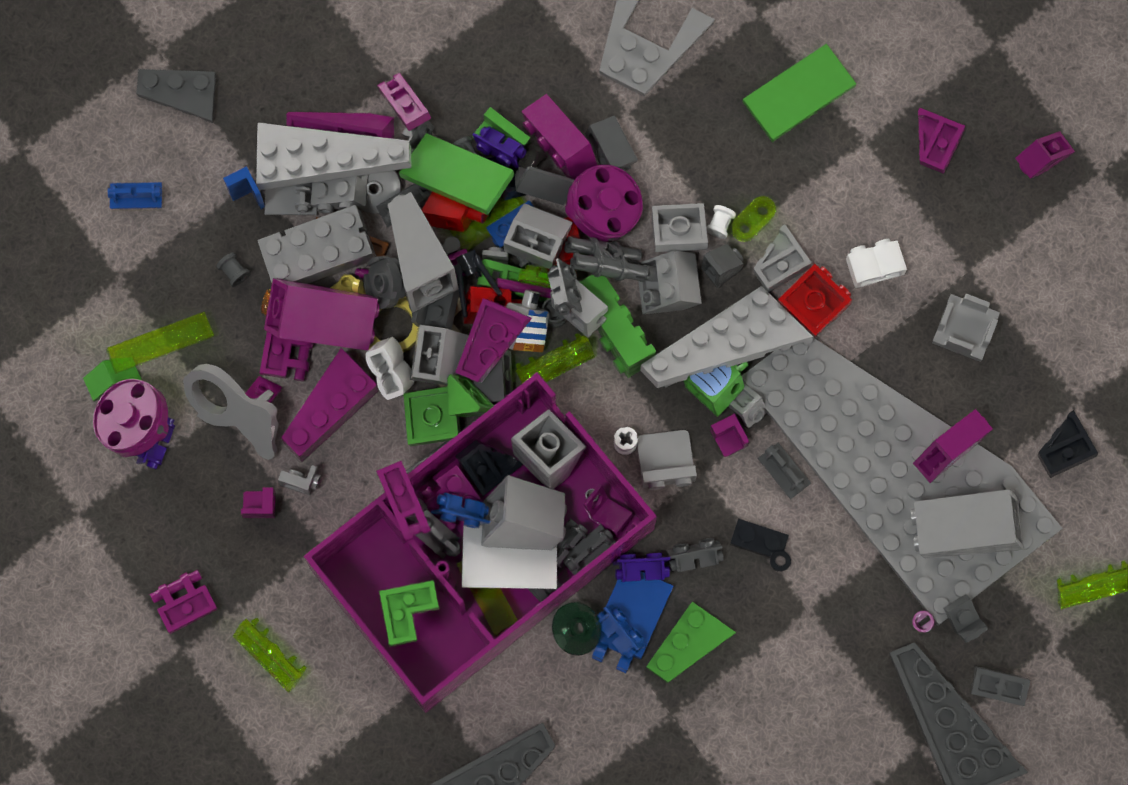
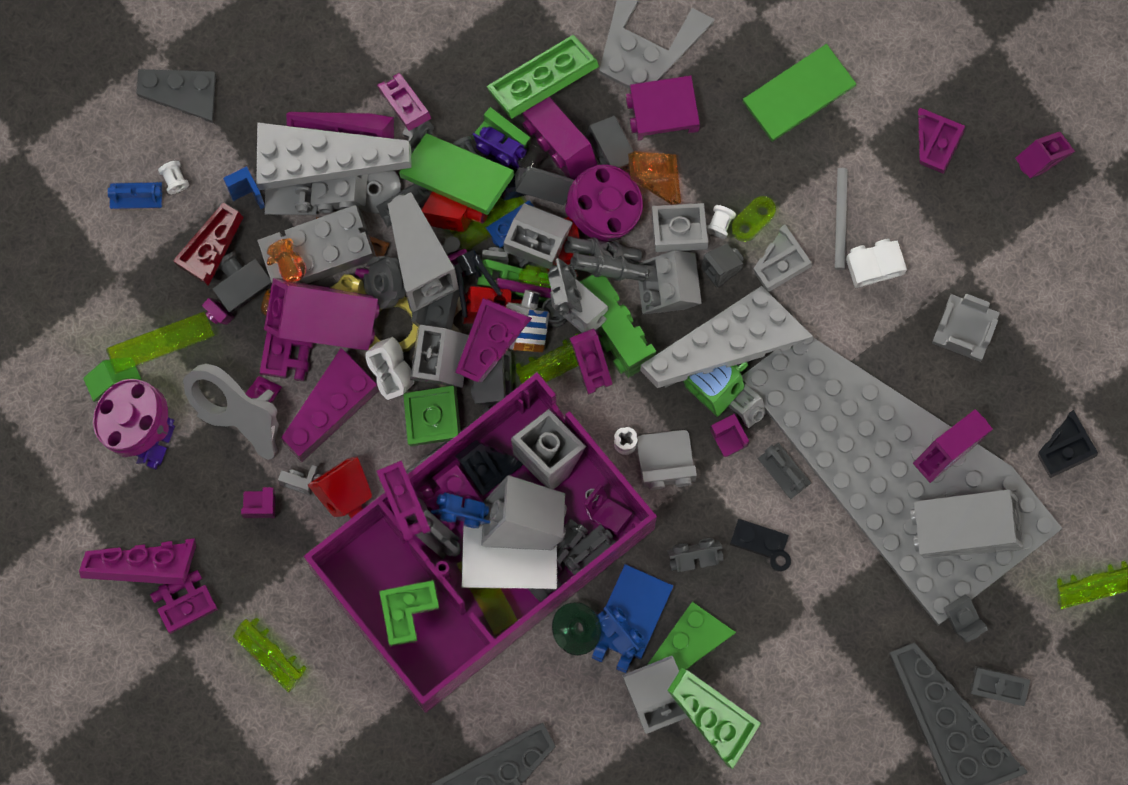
(140, 564): none -> magenta wing
(173, 177): none -> white bush
(209, 244): none -> dark red wing
(217, 312): none -> magenta plate
(243, 286): none -> dark grey hinge
(289, 262): none -> clear orange animal
(342, 488): none -> red torso
(465, 397): bright green slope -> none
(542, 76): none -> bright green tile
(591, 360): none -> magenta plate
(650, 695): none -> light grey slope
(651, 565): dark purple hinge -> none
(657, 174): none -> clear orange wing
(663, 106): none -> magenta panel
(716, 717): none -> bright green wing
(815, 299): red plate -> none
(841, 212): none -> light grey bar
(921, 615): magenta hinge -> none

